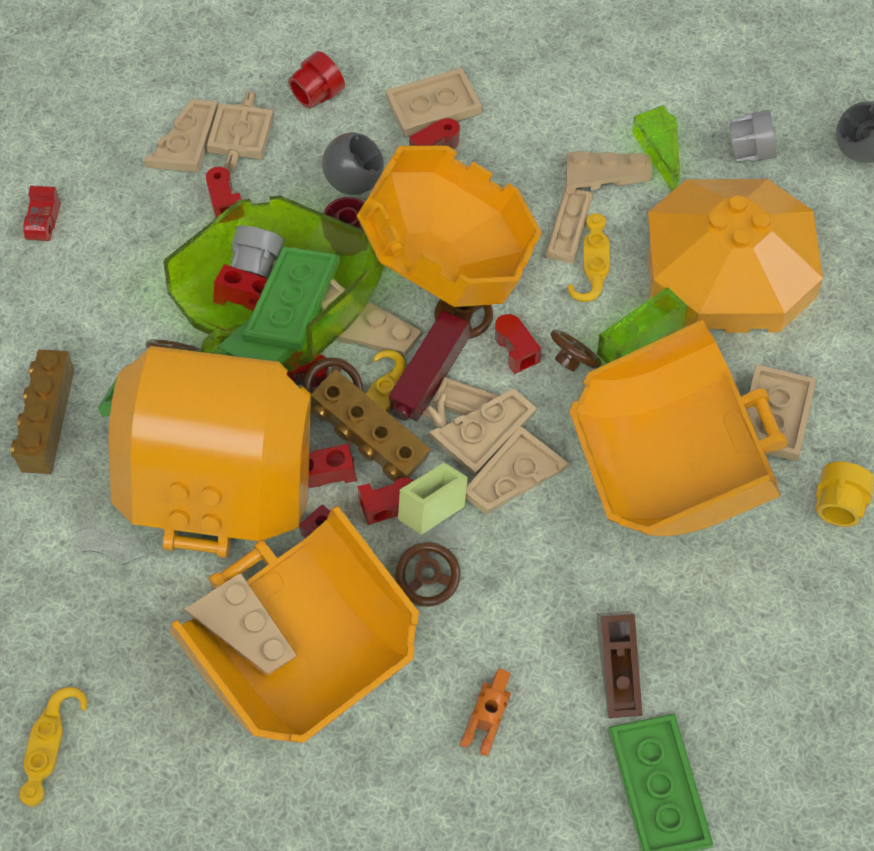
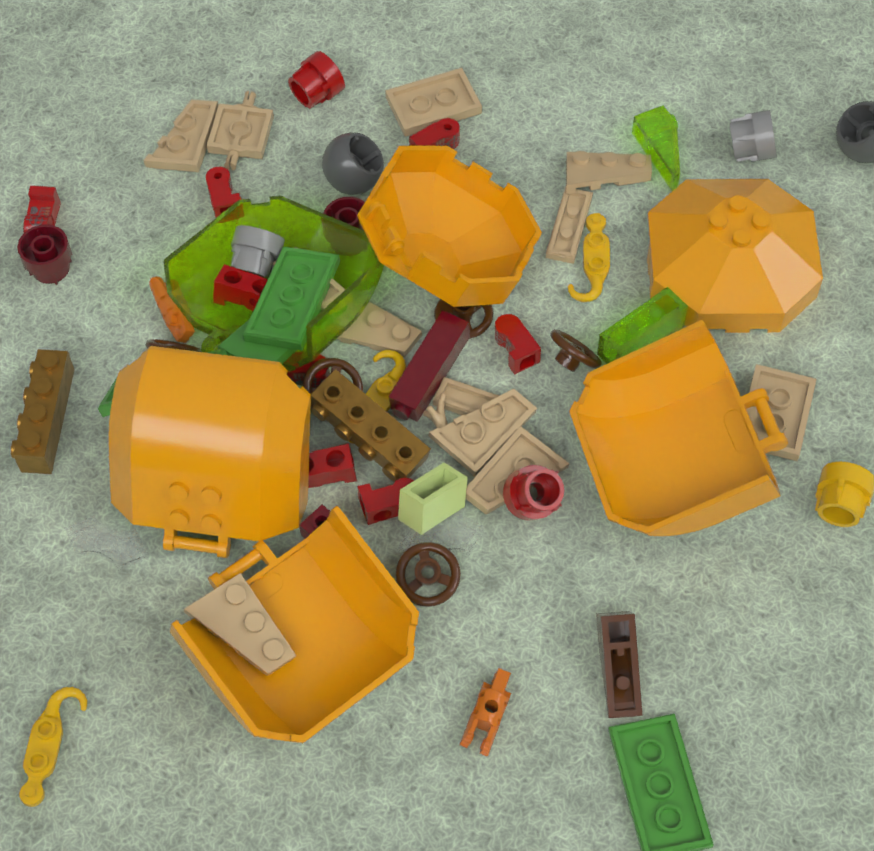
(45, 253): none -> dark red piece
(172, 316): none -> orange hinge
(549, 492): none -> red piece

